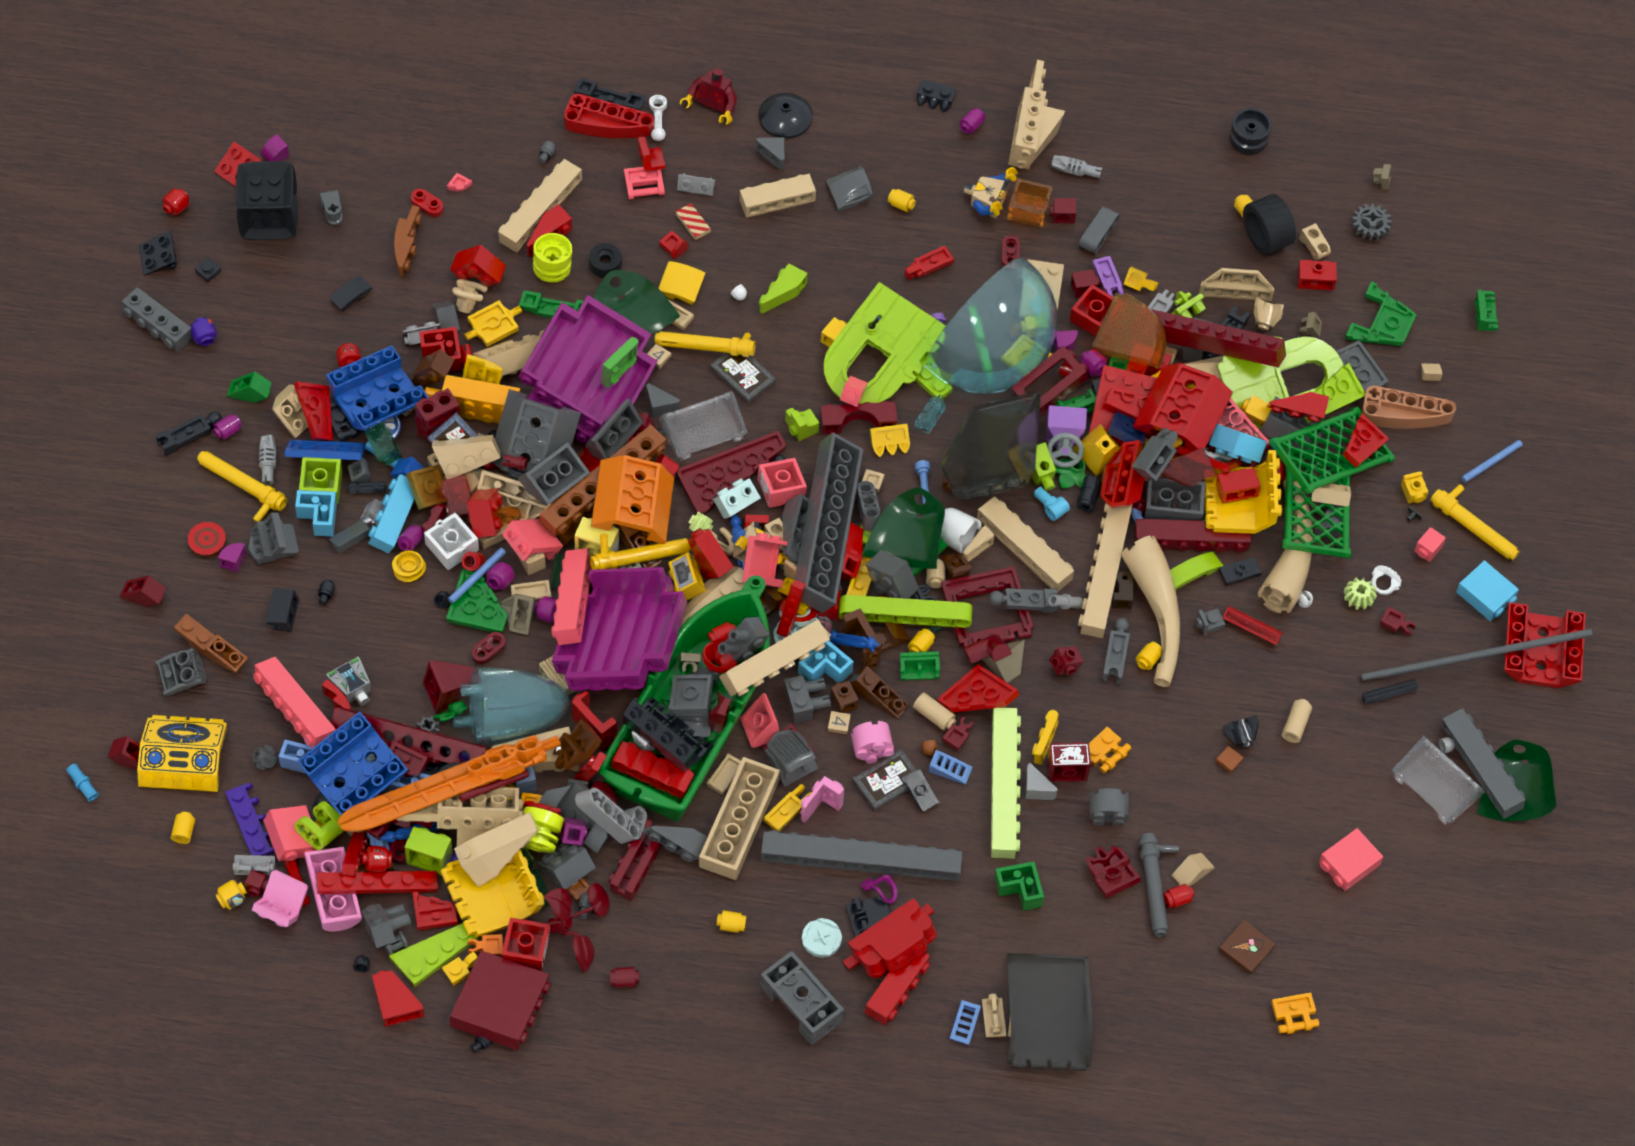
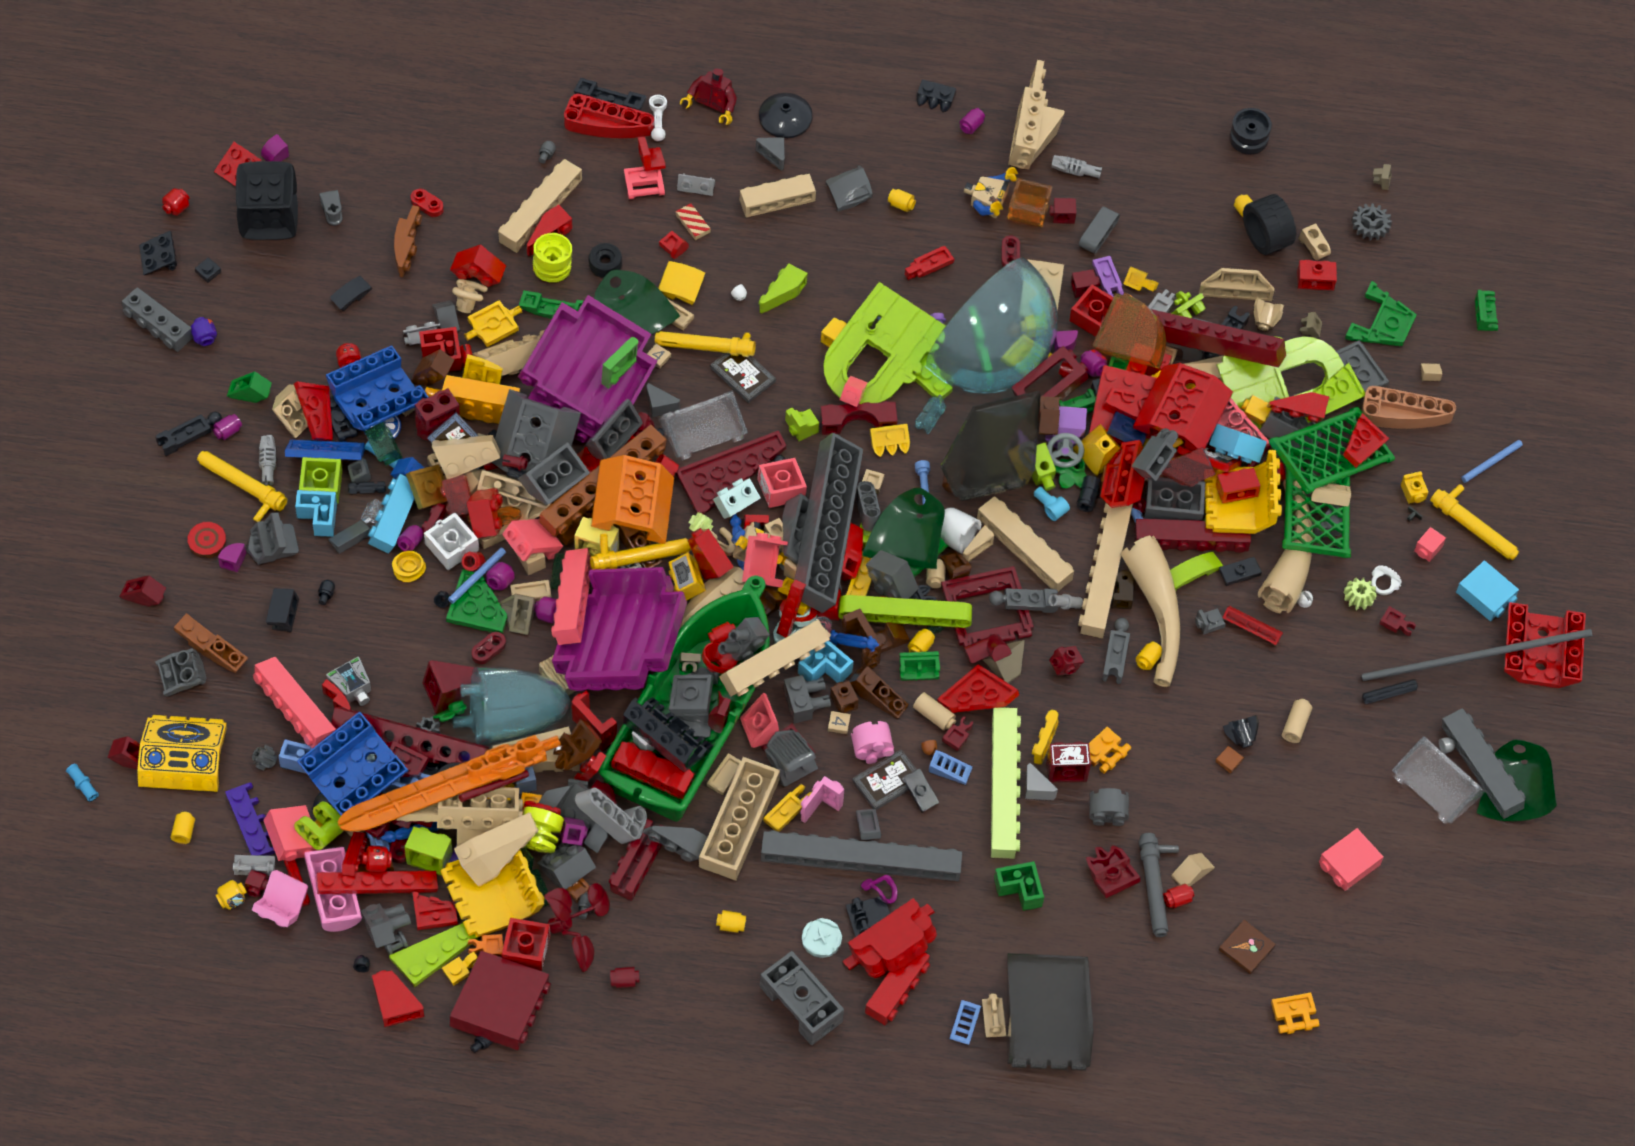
(459, 183): coral tile -> none
(868, 824): none -> dark grey tile
(1049, 415): none -> reddish brown slope

